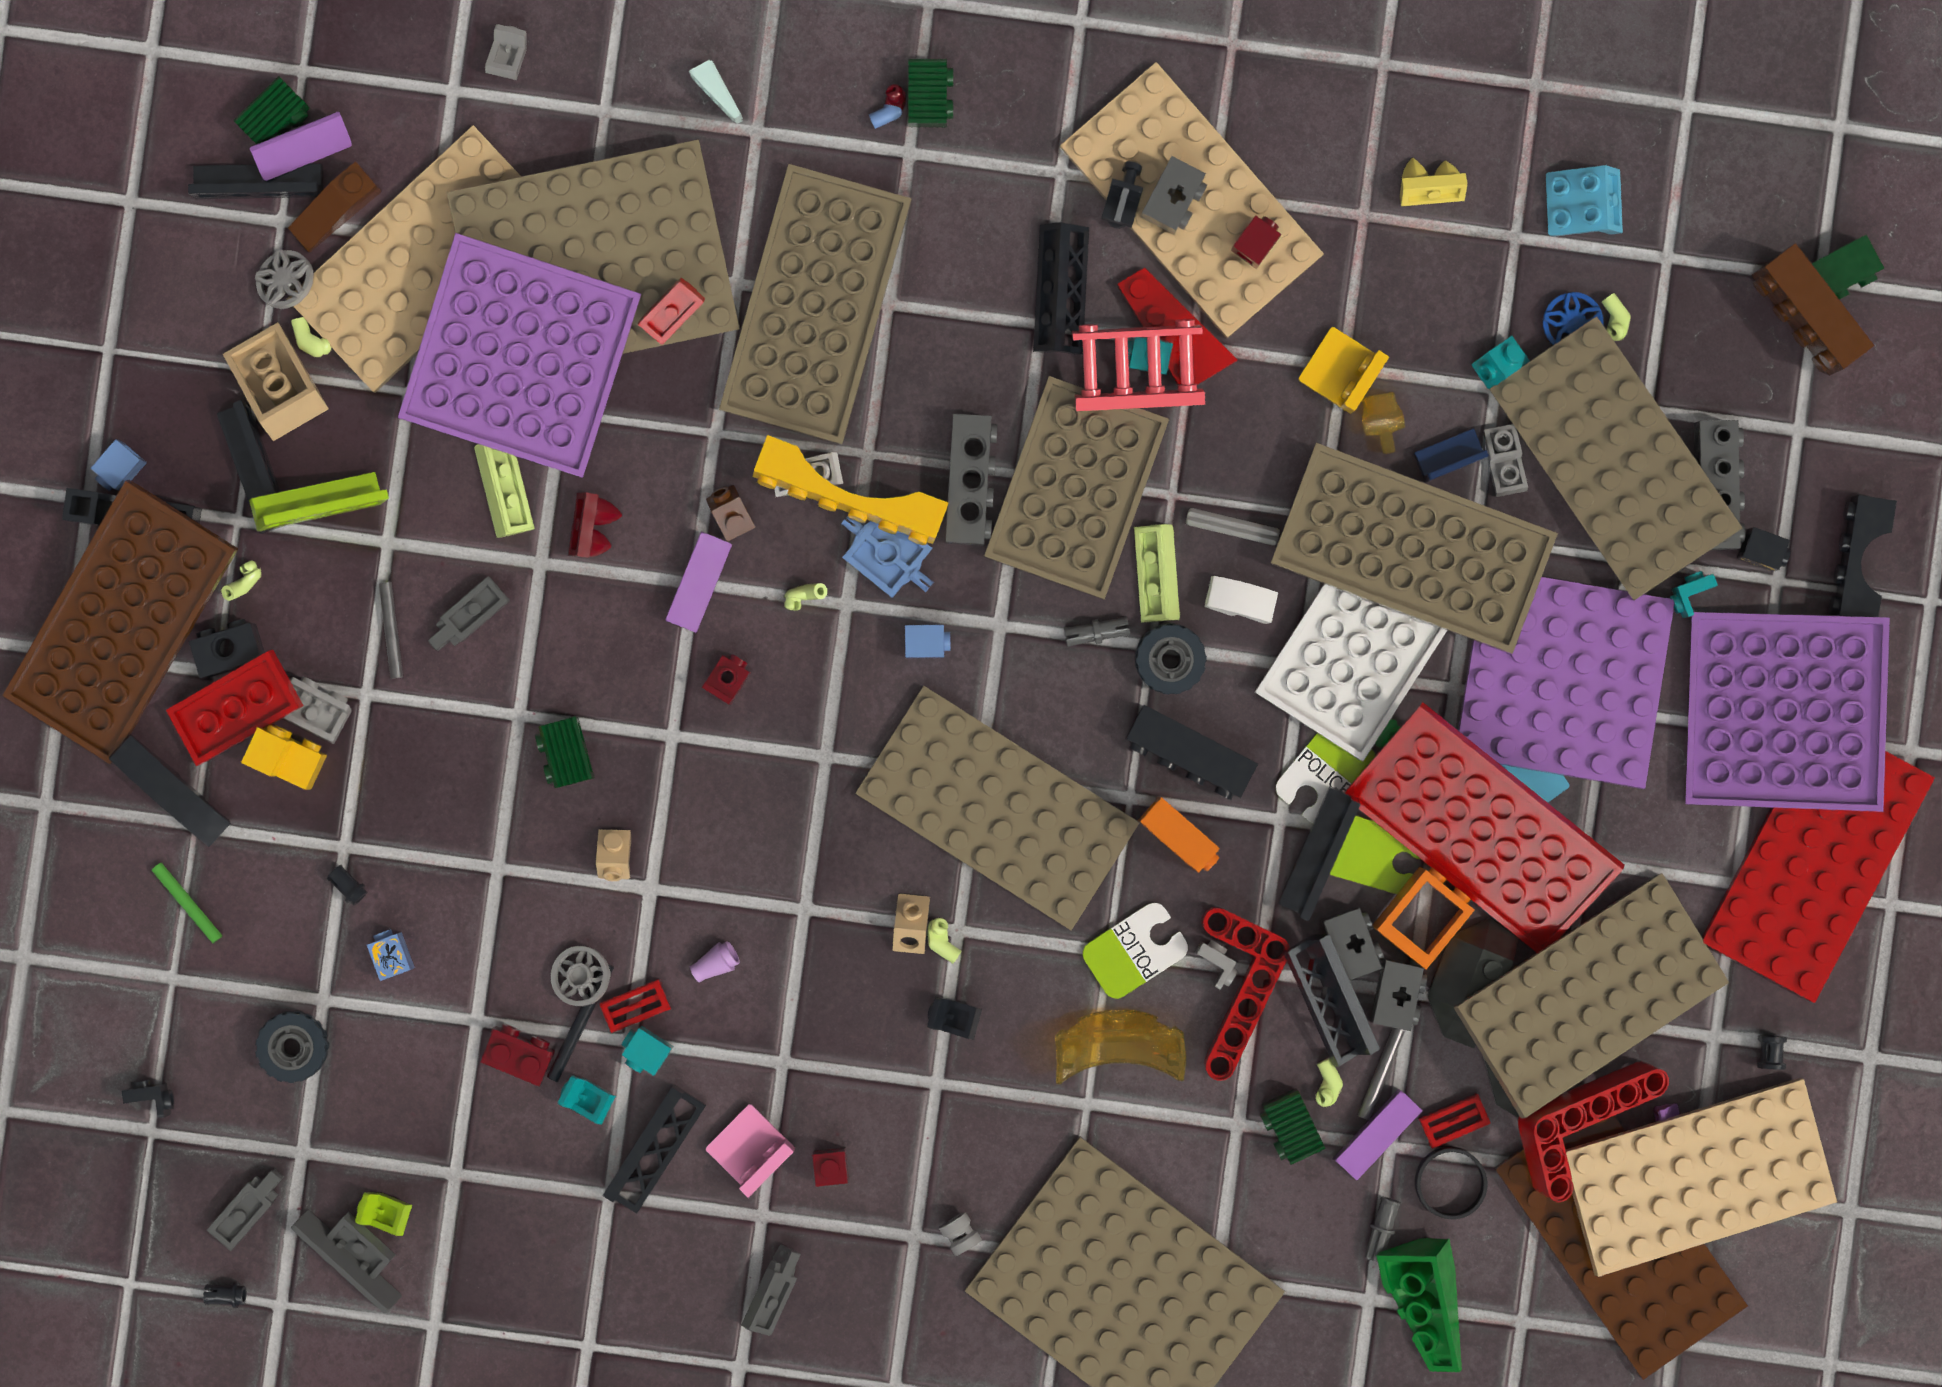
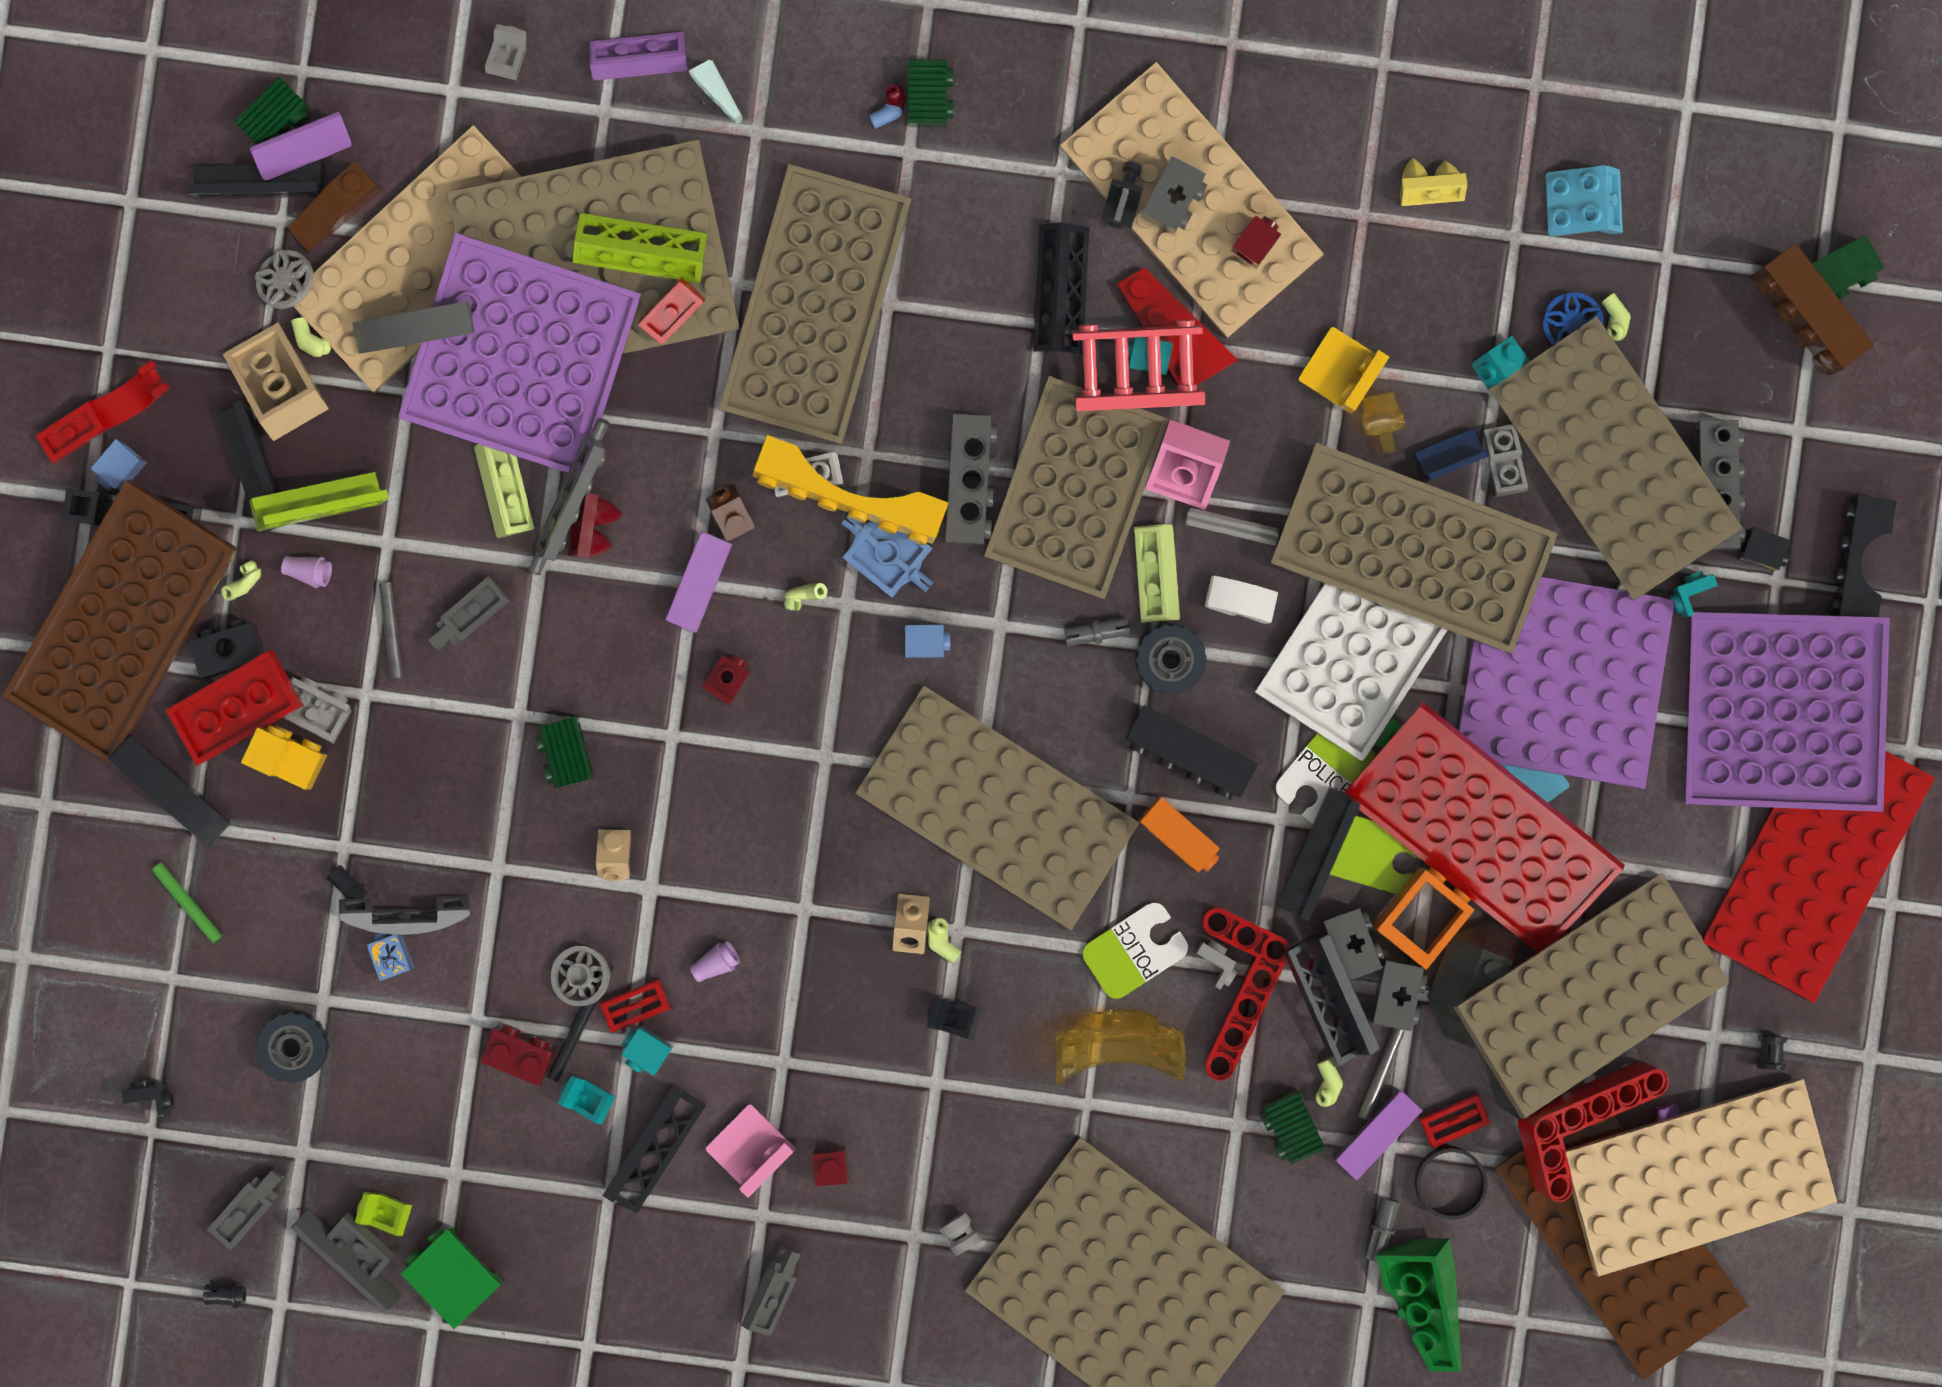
(102, 413): none -> red piece
(310, 570): none -> lavender cone
(404, 921): none -> dark grey slope
(413, 327): none -> dark grey slope
(450, 1277): none -> green panel
(566, 507): none -> dark grey plate
(638, 56): none -> medium lavender slope
(638, 253): none -> lime fence
(1187, 464): none -> bright pink slope

